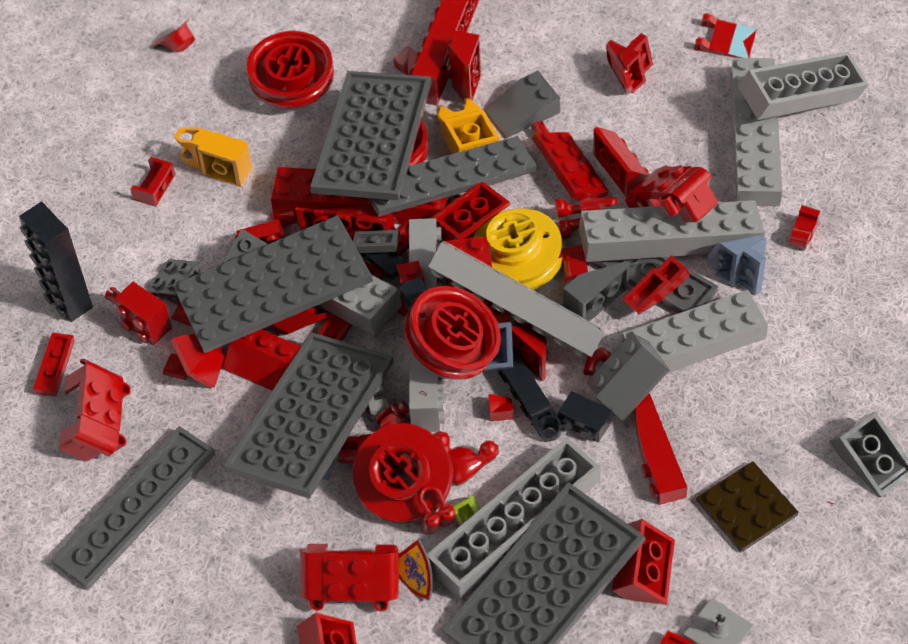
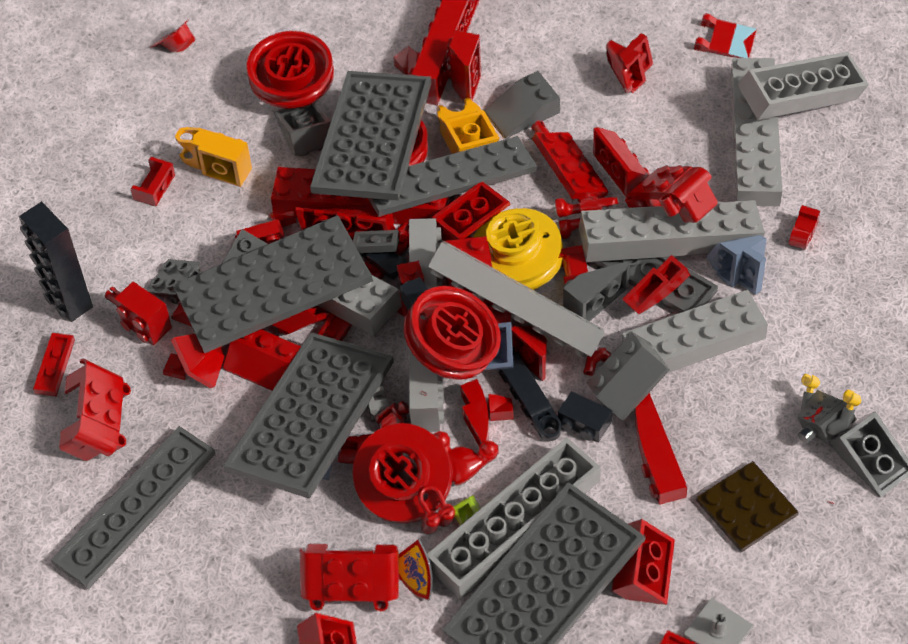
(303, 128): none -> dark grey slope
(475, 411): none -> red slope
(824, 414): none -> dark grey torso

